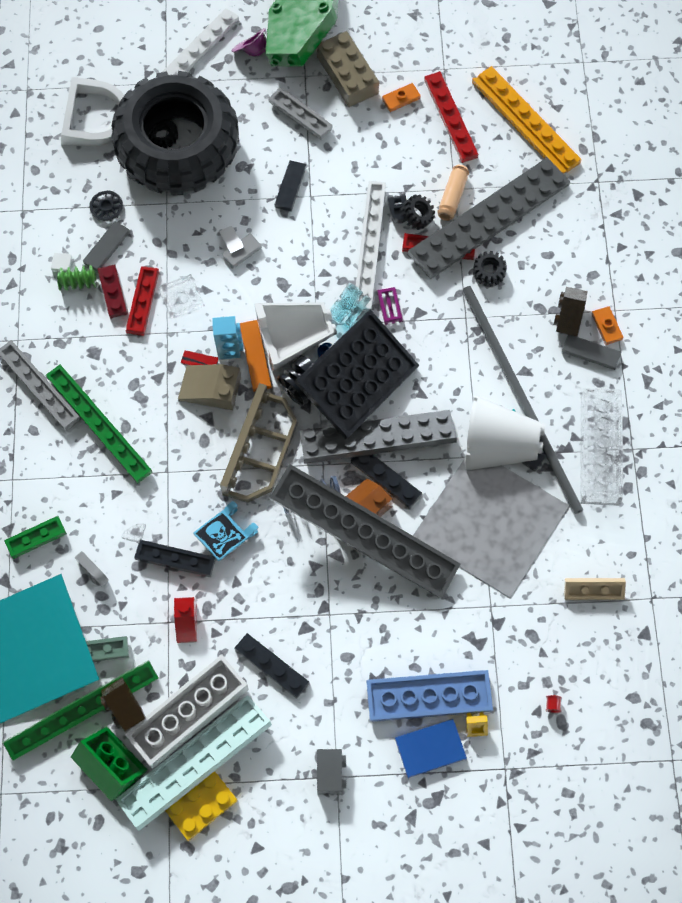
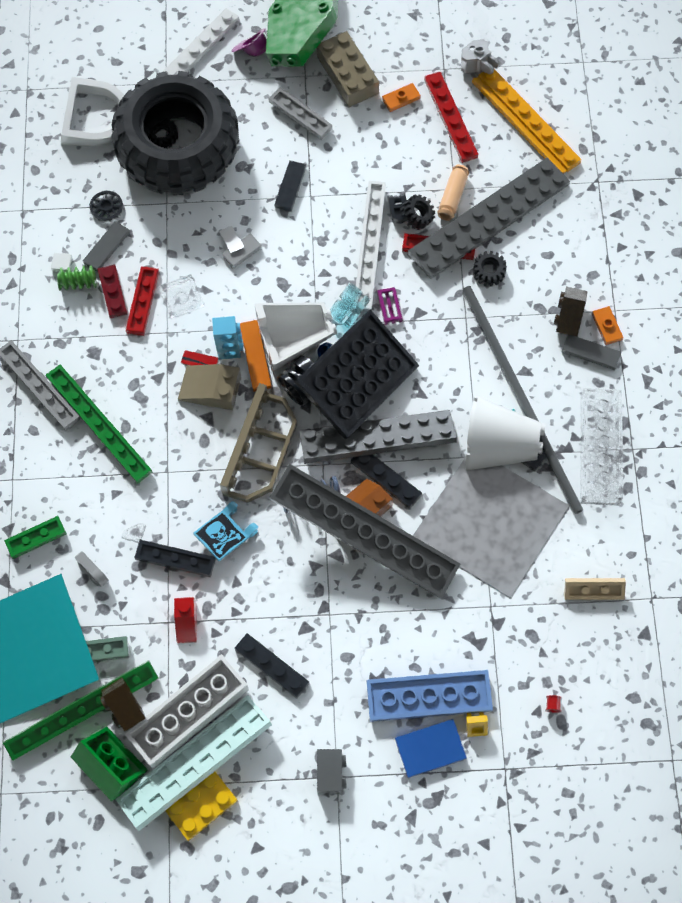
(479, 58): none -> light grey hinge

